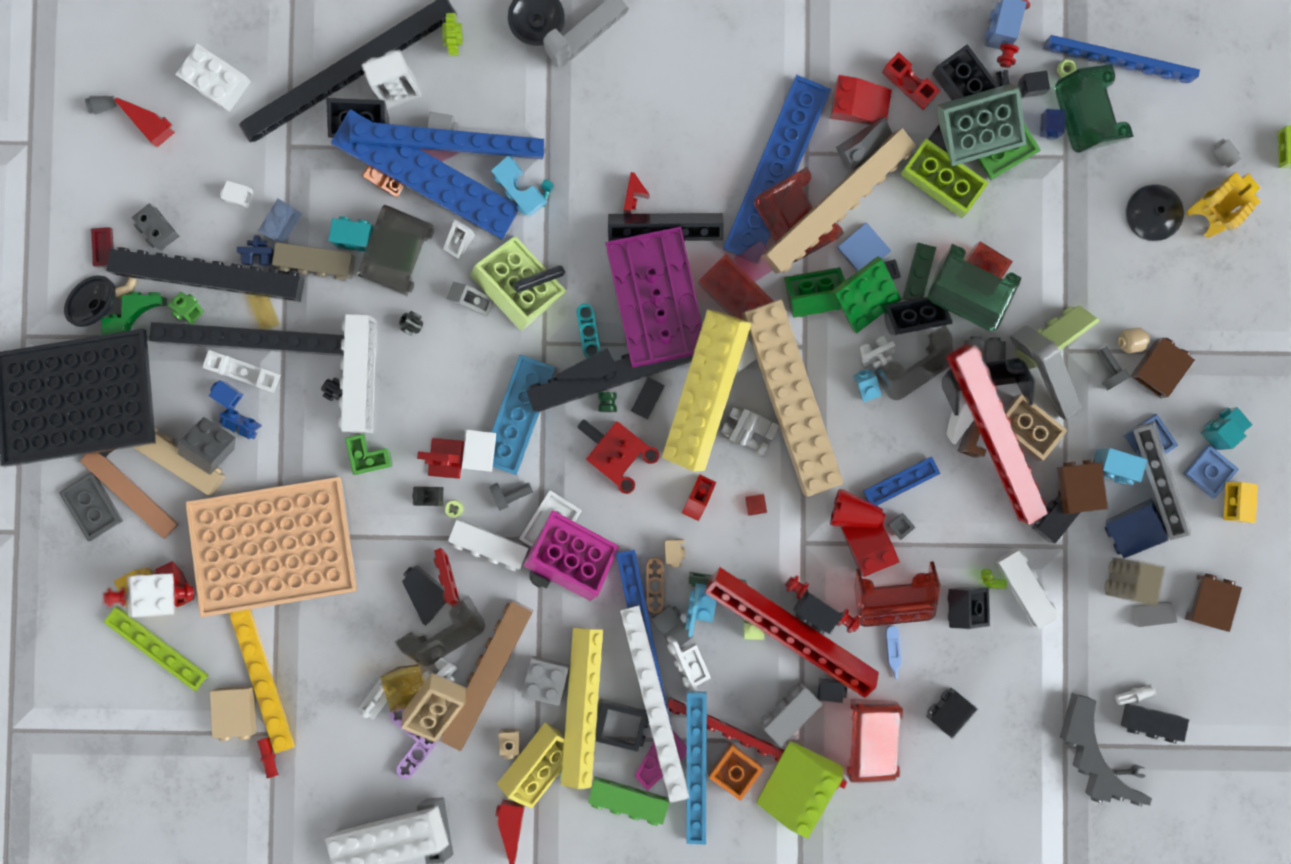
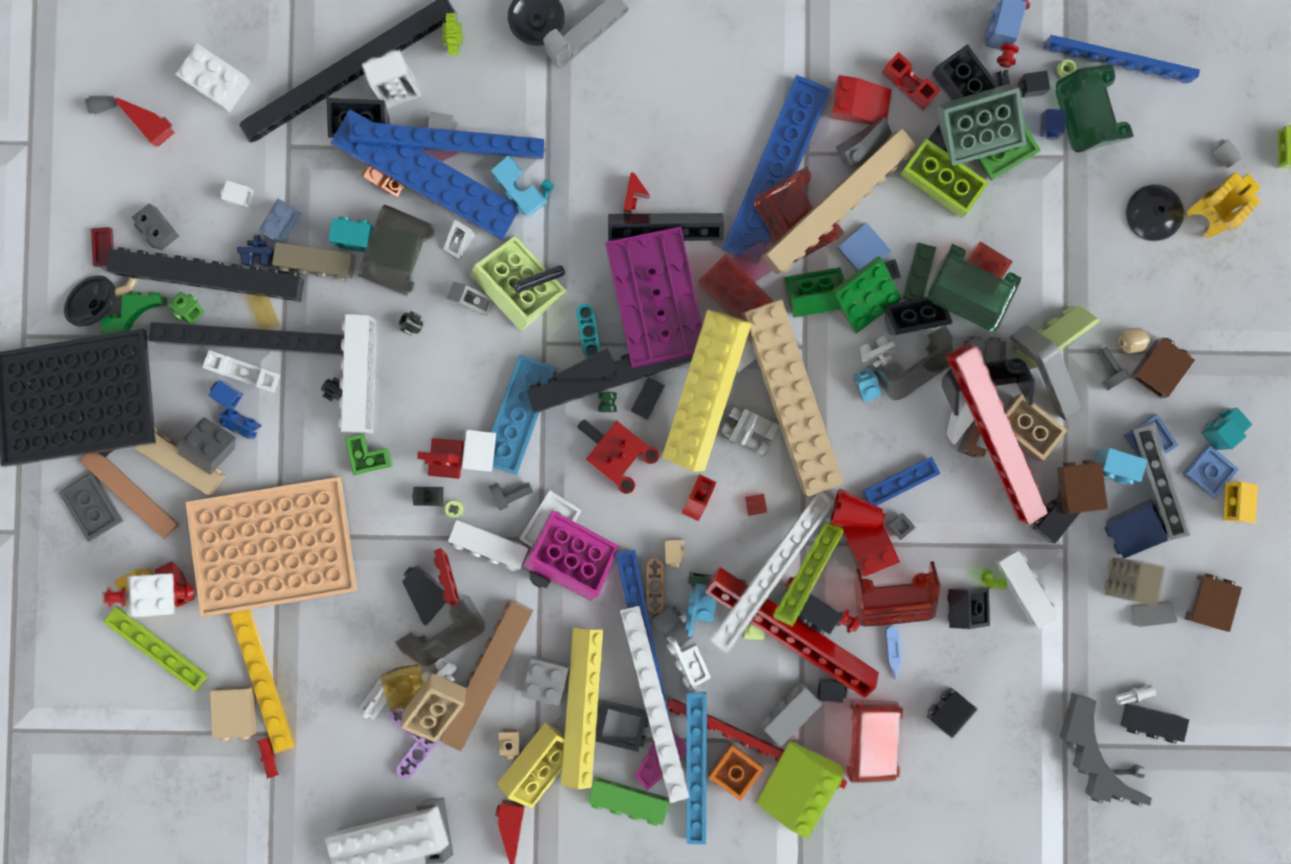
(771, 572): none -> white plate
(808, 574): none -> lime plate

